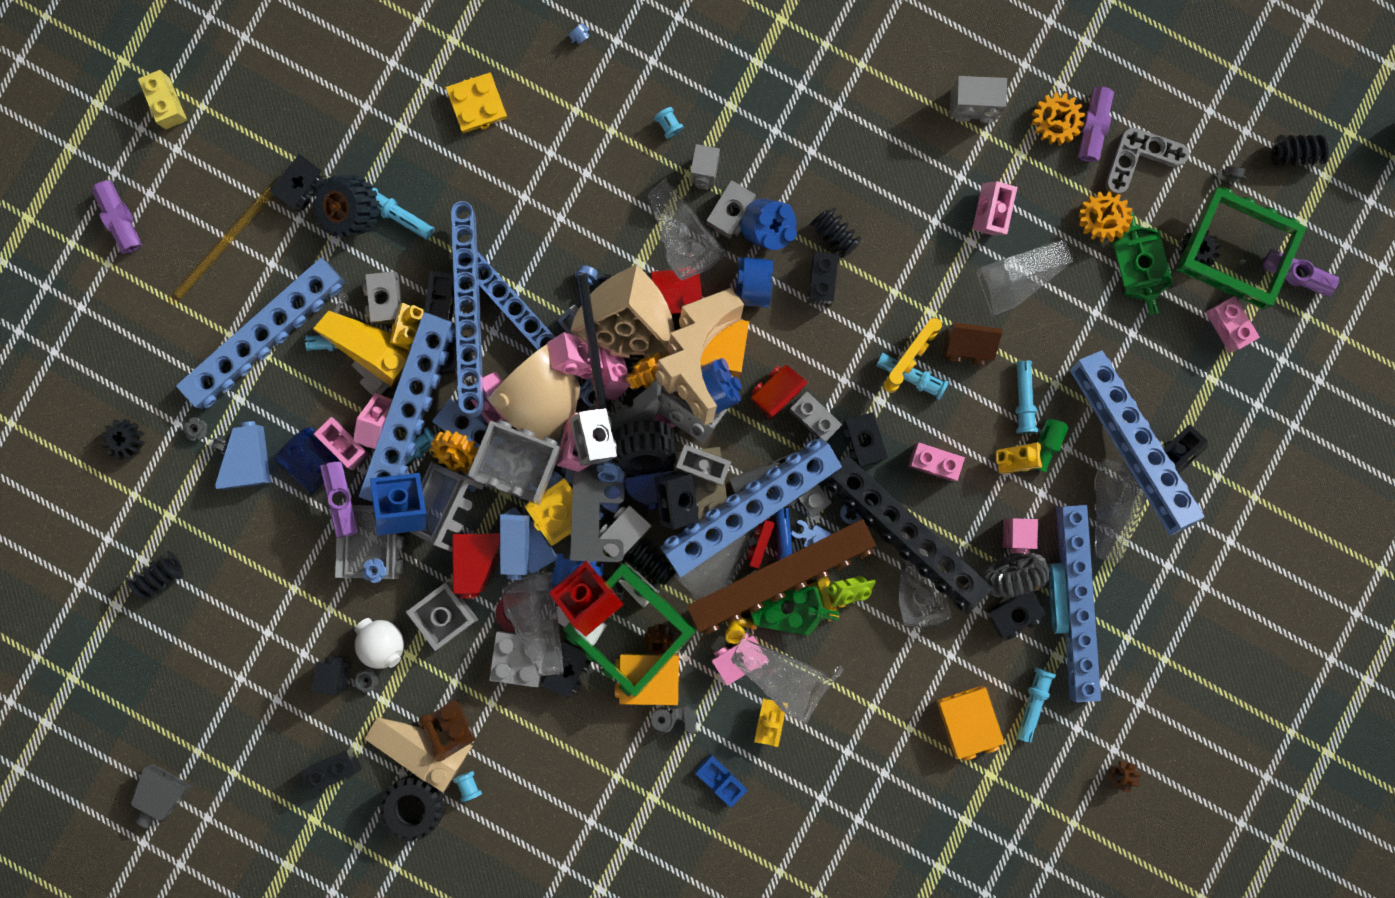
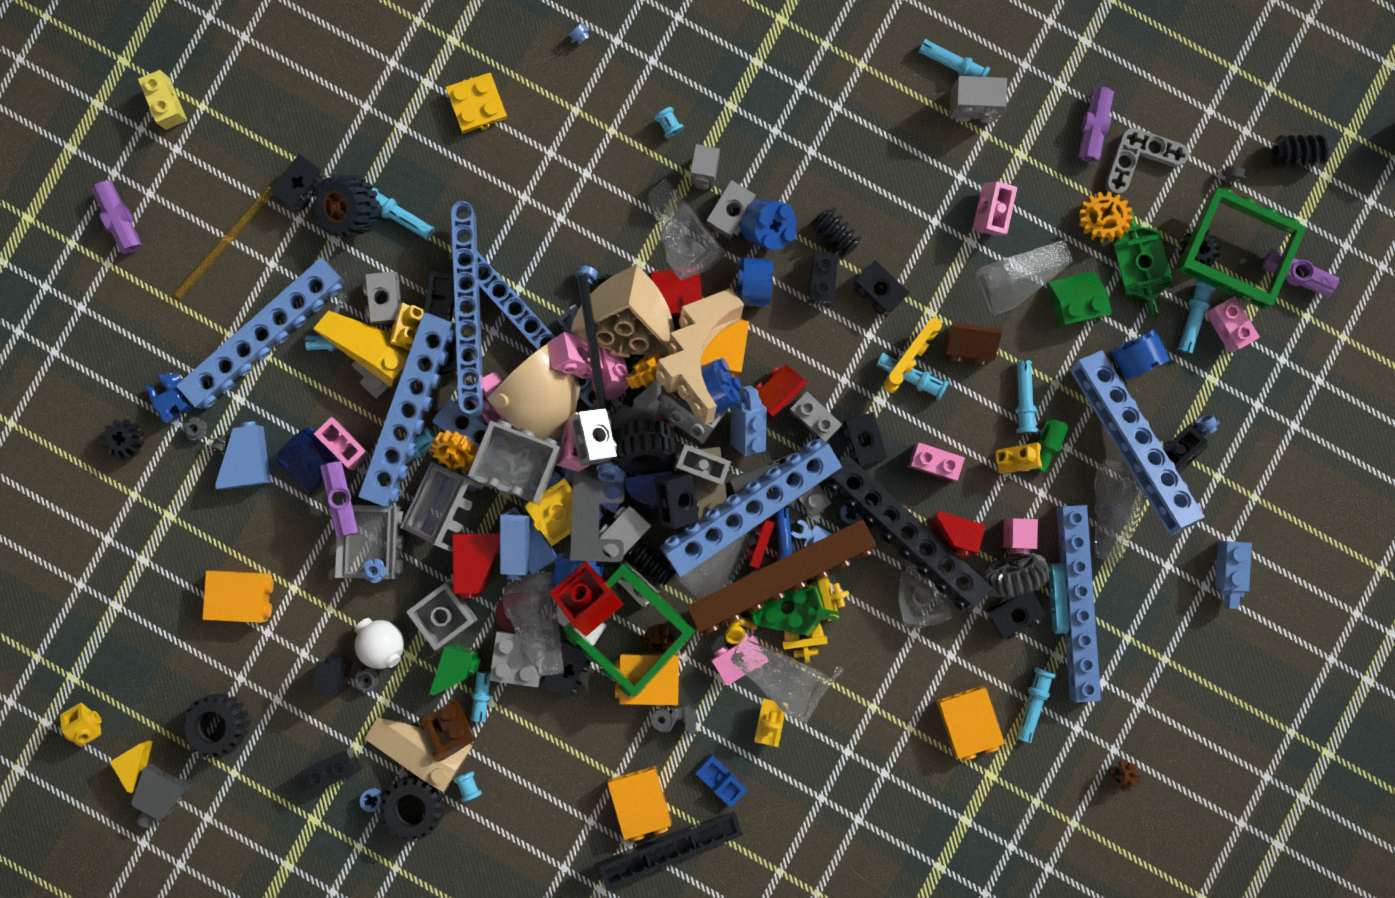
(80, 724): none -> yellow brick
(131, 764): none -> yellow slope
(157, 577): black piece -> none
(169, 400): none -> blue animal
(195, 728): none -> black tyre
(237, 596): none -> light orange brick
(370, 807): none -> medium blue bush
(371, 421): bright pink brick -> none
(398, 504): blue slope -> none
(455, 666): none -> green slope
(480, 696): none -> medium azure pin
(640, 803): none -> light orange brick
(667, 850): none -> black slope
(748, 423): none -> medium blue hinge
(815, 638): none -> yellow hips
(851, 590): lime hinge -> none
(877, 275): none -> black brick
(958, 533): none -> red slope
(963, 66): none -> medium azure pin
(1053, 110): light orange gear -> none
(1079, 299): none -> green slope
(1140, 355): none -> blue brick
(1198, 305): none -> medium azure pin
(1207, 424): none -> medium blue plate
(1233, 571): none -> medium blue hinge

